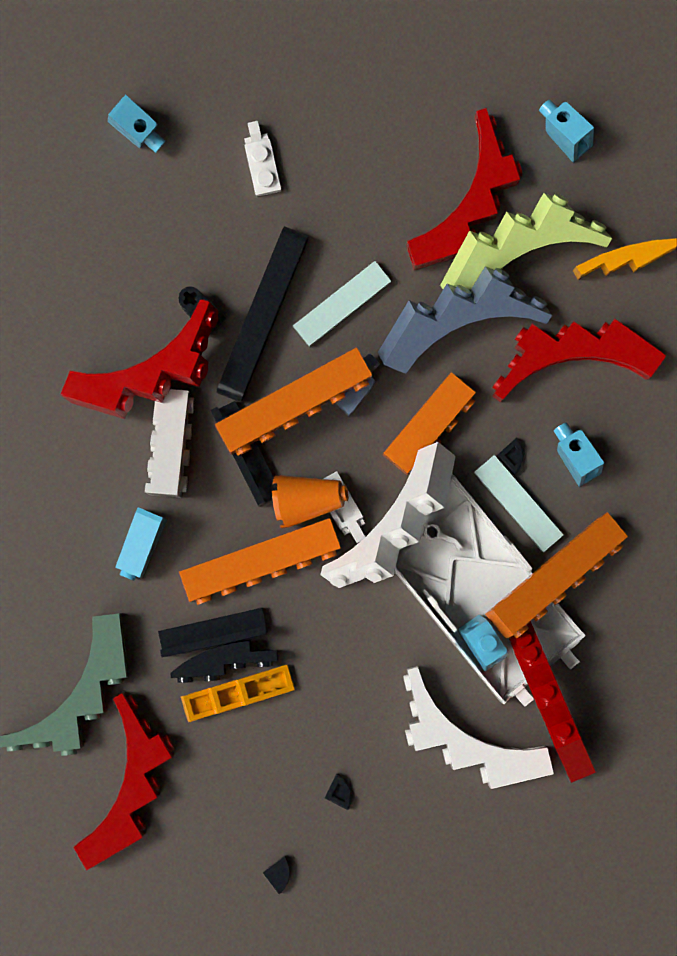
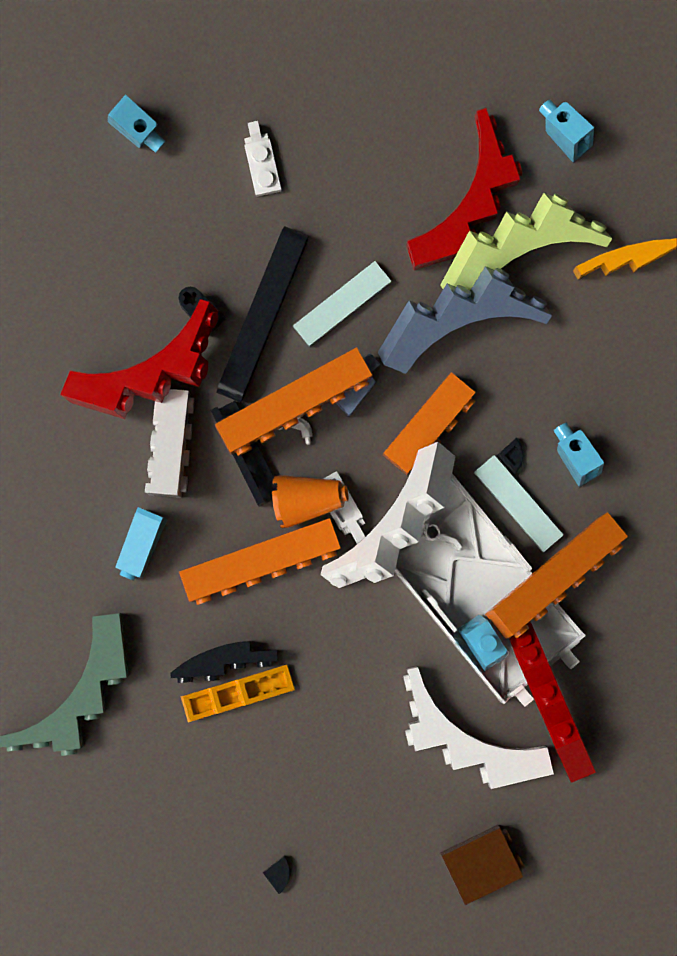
(143, 754): red arch -> none
(212, 632): black fence -> none
(305, 430): none -> white piece
(339, 792): black tile -> none
(483, 864): none -> reddish brown brick
(615, 346): red arch -> none

